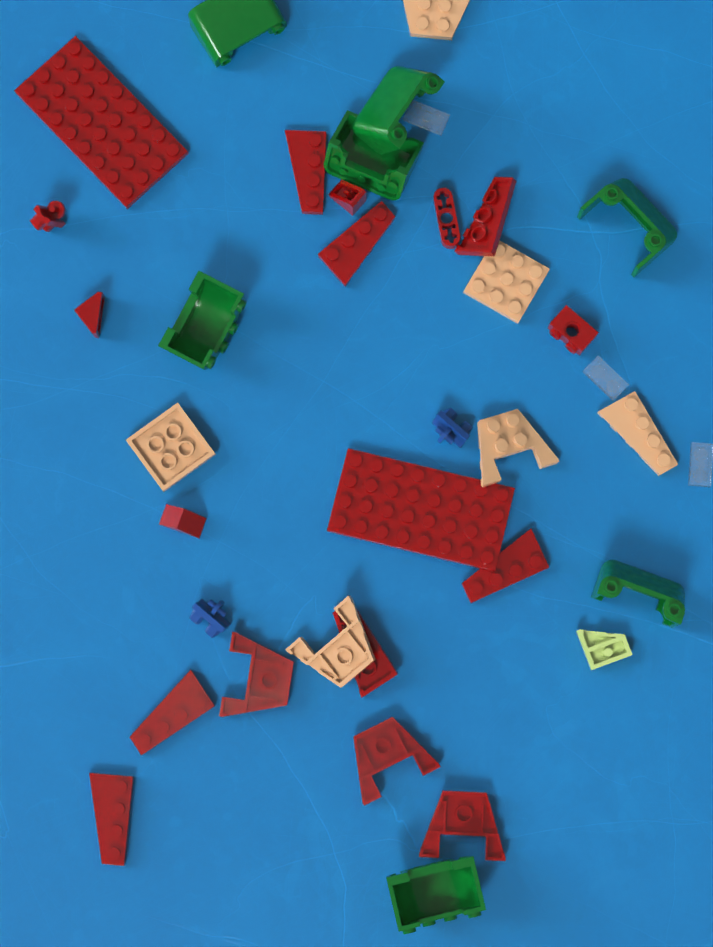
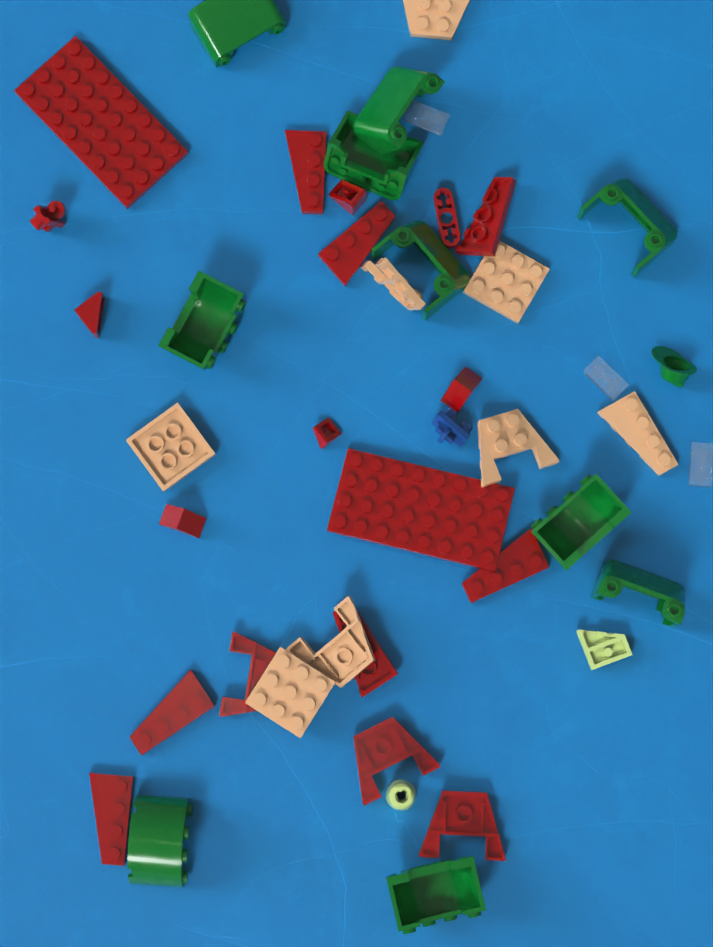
(158, 841): none -> green cylinder
(213, 614): blue hips -> none
(290, 692): none -> light nougat plate
(326, 432): none -> red slope
(395, 283): none -> light nougat wing
(399, 786): none -> yellowish green plant
(452, 276): none -> green windscreen
(461, 389): none -> red slope
(569, 319): red brick -> none
(580, 521): none -> green cylinder
(673, 366): none -> green piece

